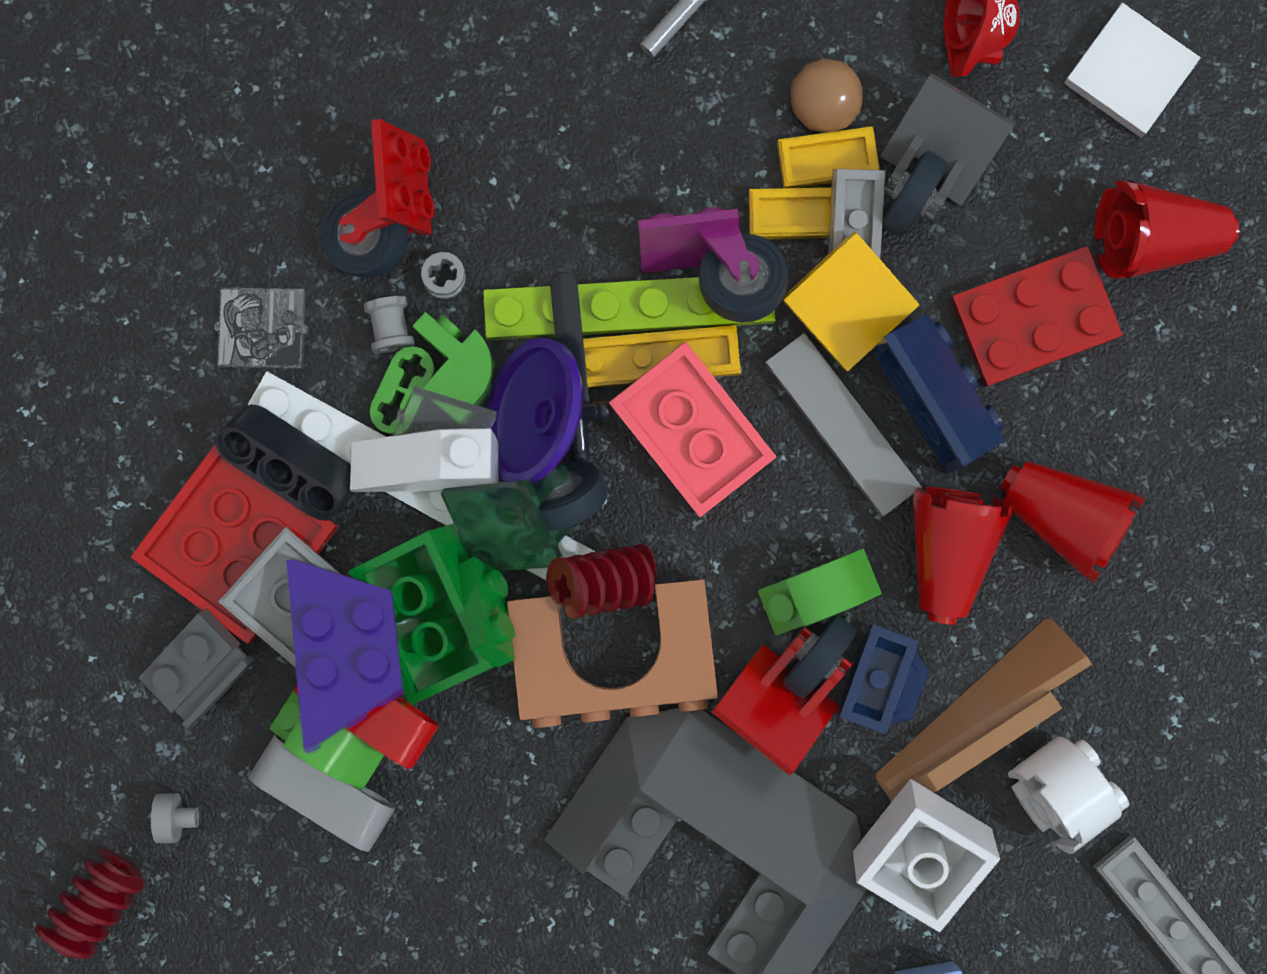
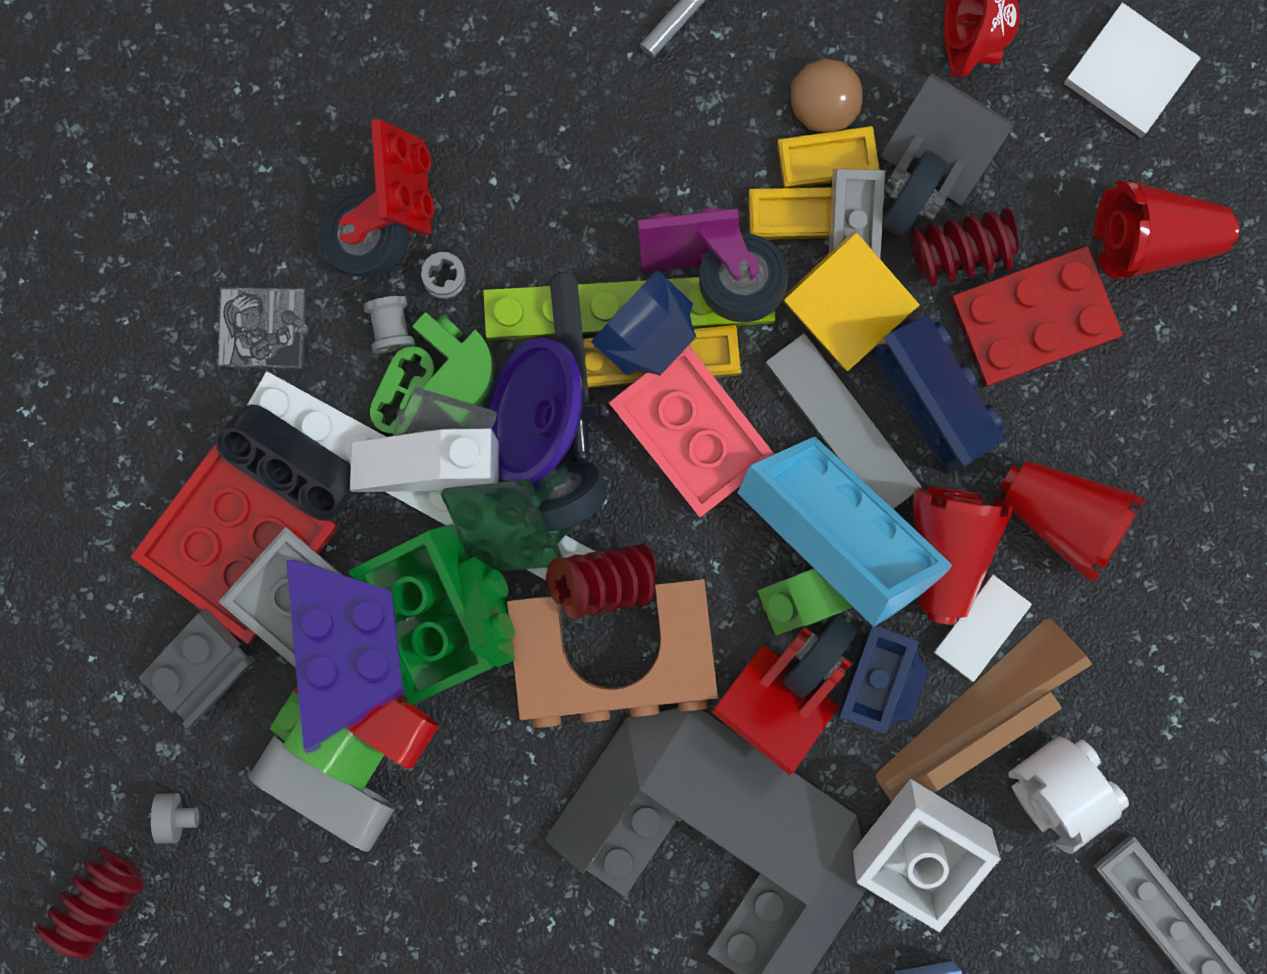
(648, 328): none -> dark blue slope
(843, 529): none -> medium azure slope
(965, 245): none -> dark red piece
(978, 636): none -> white tile

